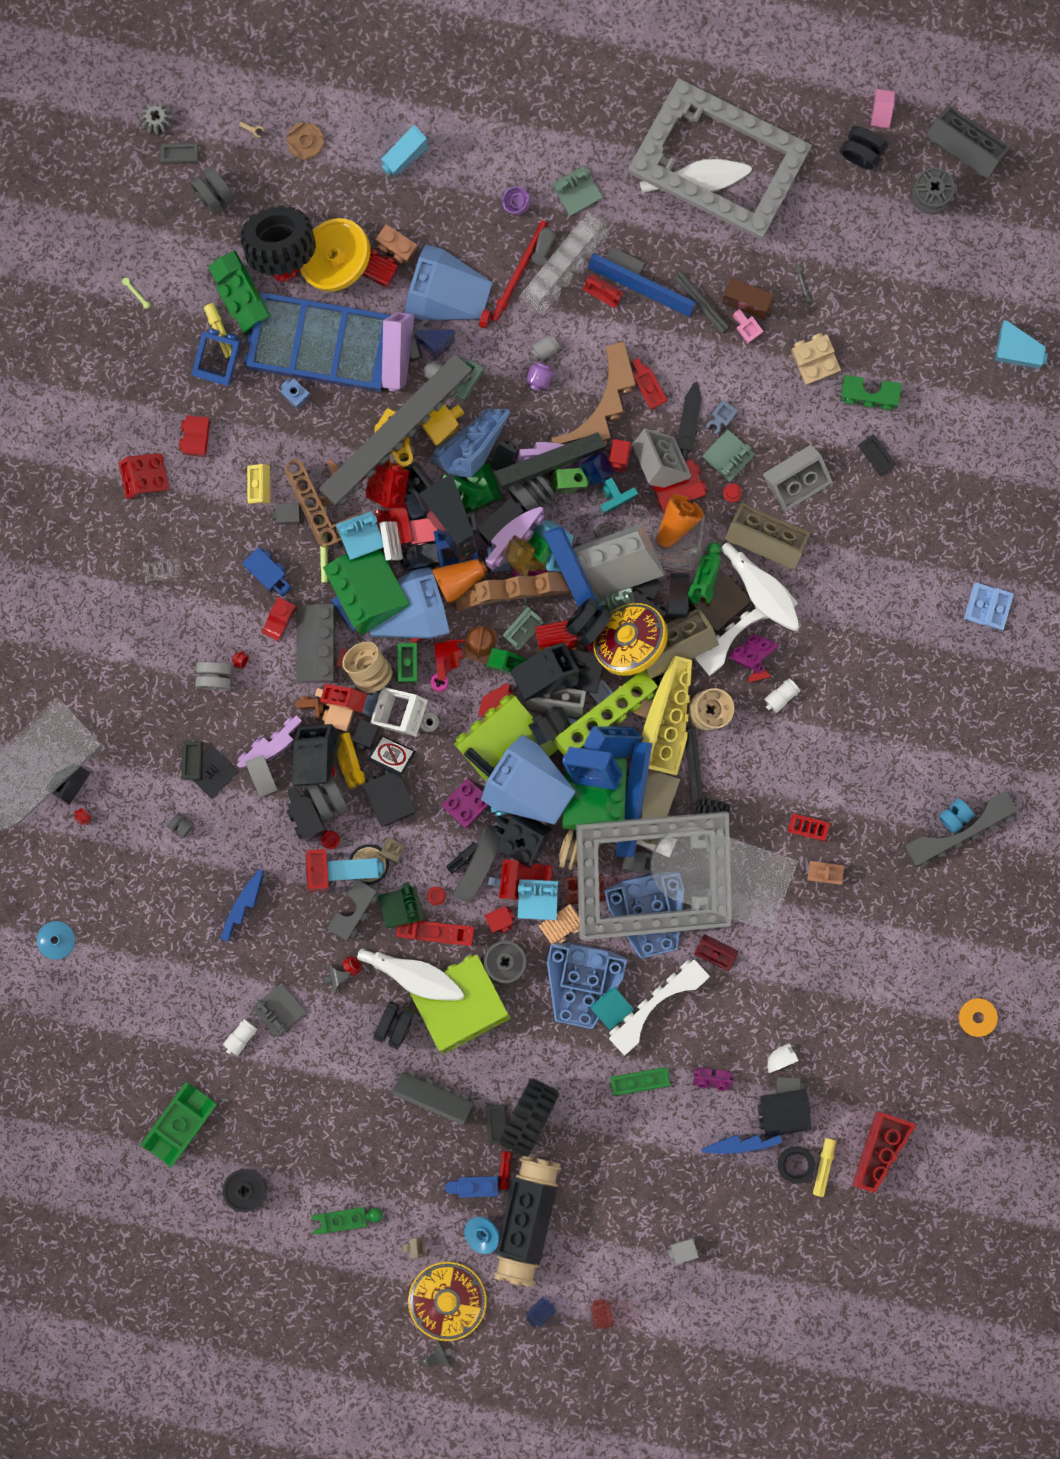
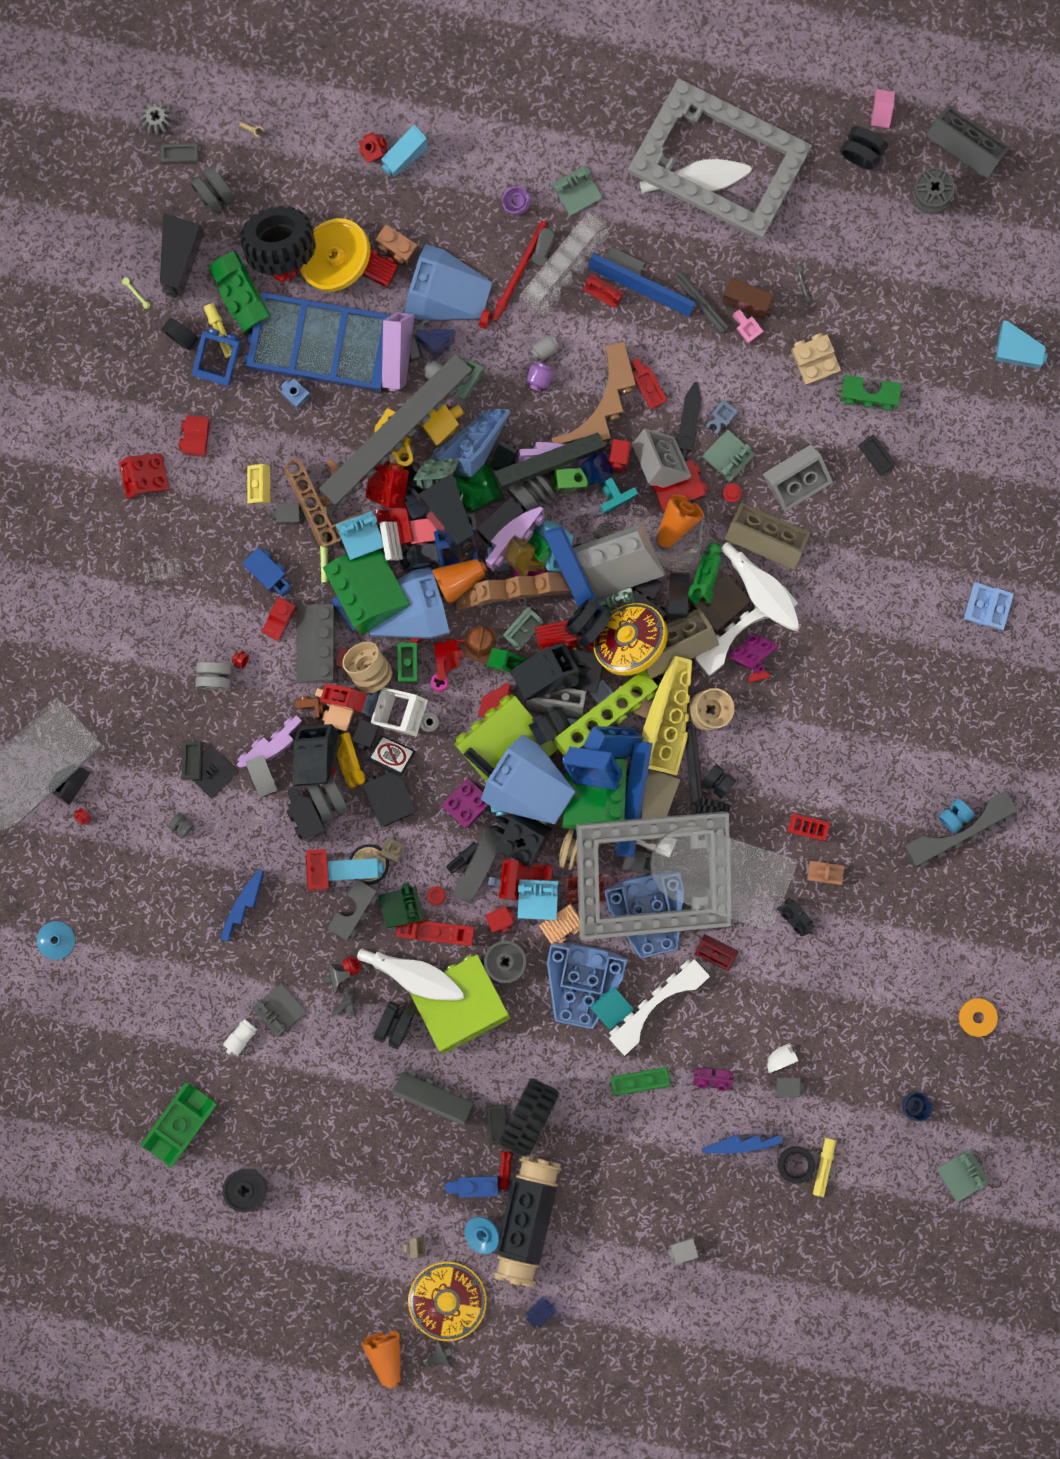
(178, 253): none -> black slope
(179, 333): none -> black tyre
(309, 145): medium nougat tile -> none
(330, 839): red plate -> none
(346, 1219): green plate -> none
(347, 1002): none -> dark grey piece
(373, 147): none -> red brick
(384, 1357): none -> orange cone
(433, 471): none -> sand green hinge
(601, 1314): clear red brick -> none
(718, 781): none -> black wheel
(778, 698): white piece -> none
(784, 1113): black brick -> none
(801, 924): none -> black hinge
(881, 1149): red wedge -> none
(923, 1109): none -> dark blue hair
(963, 1175): none -> sand green hinge

